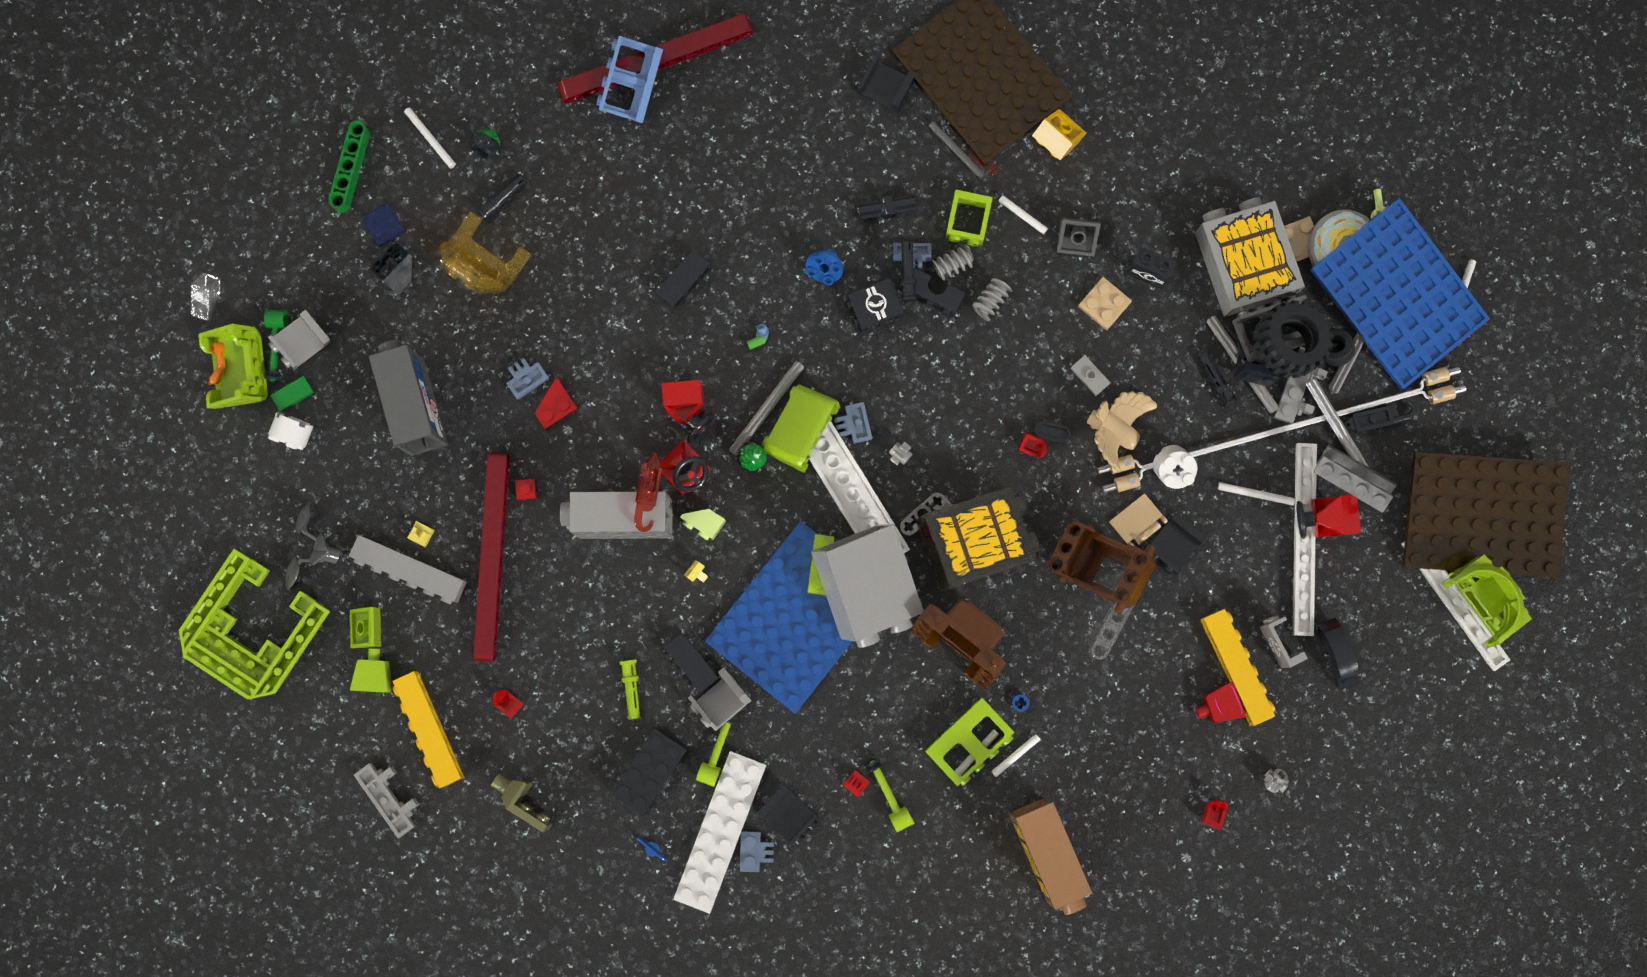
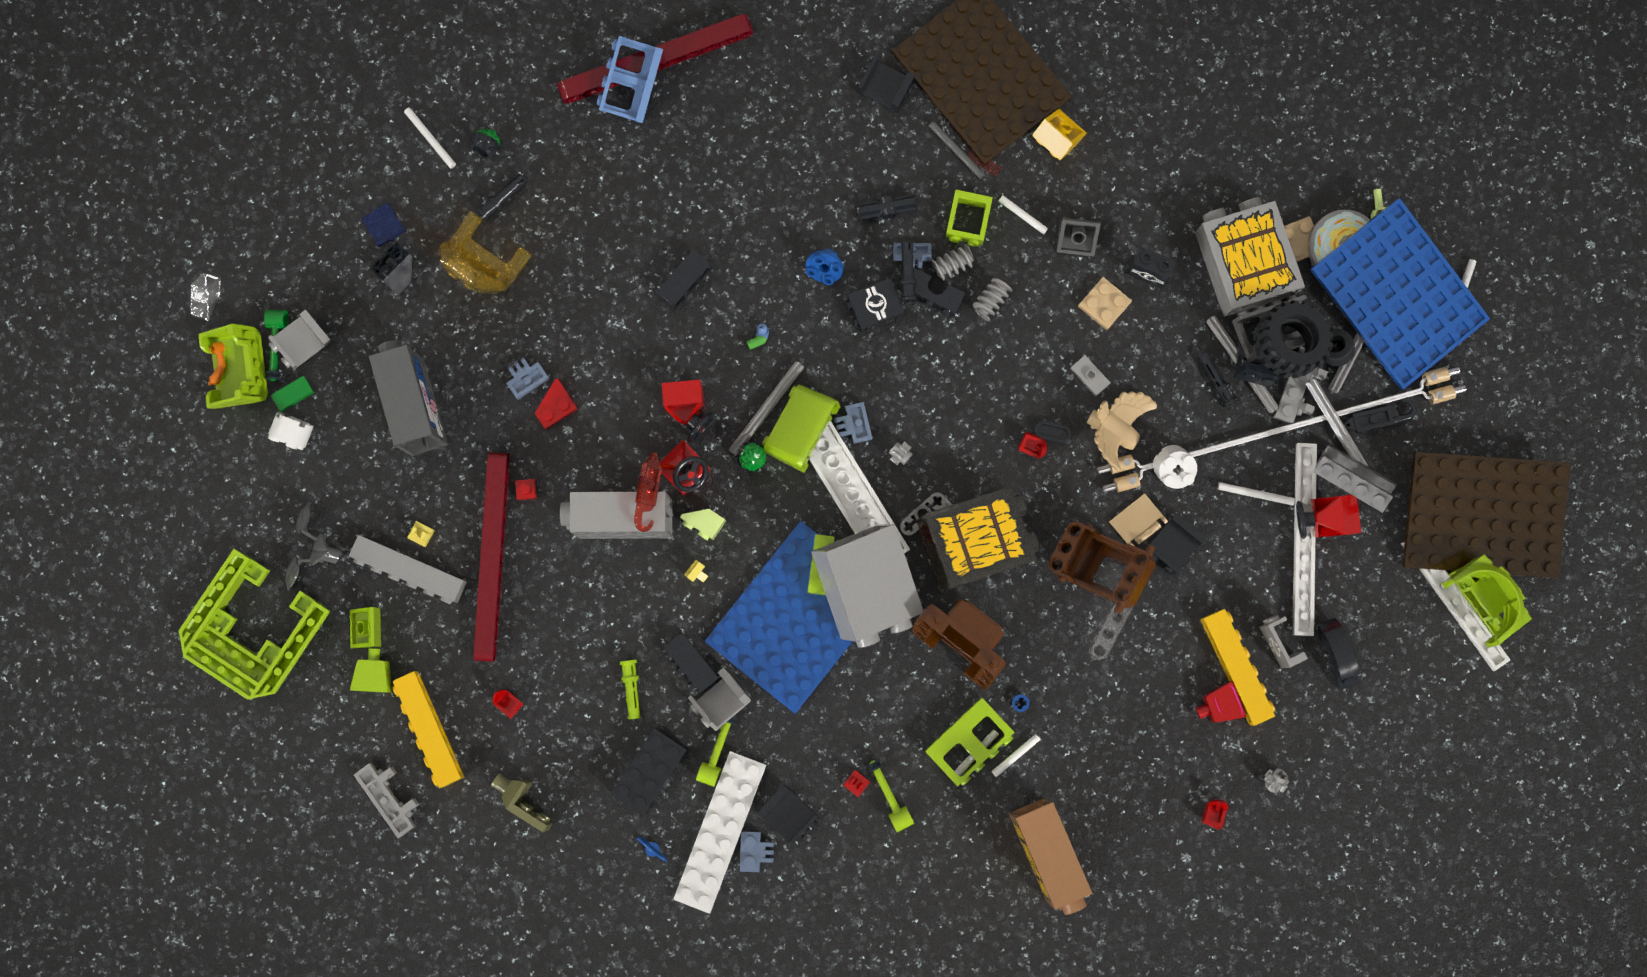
(348, 157): green beam -> none

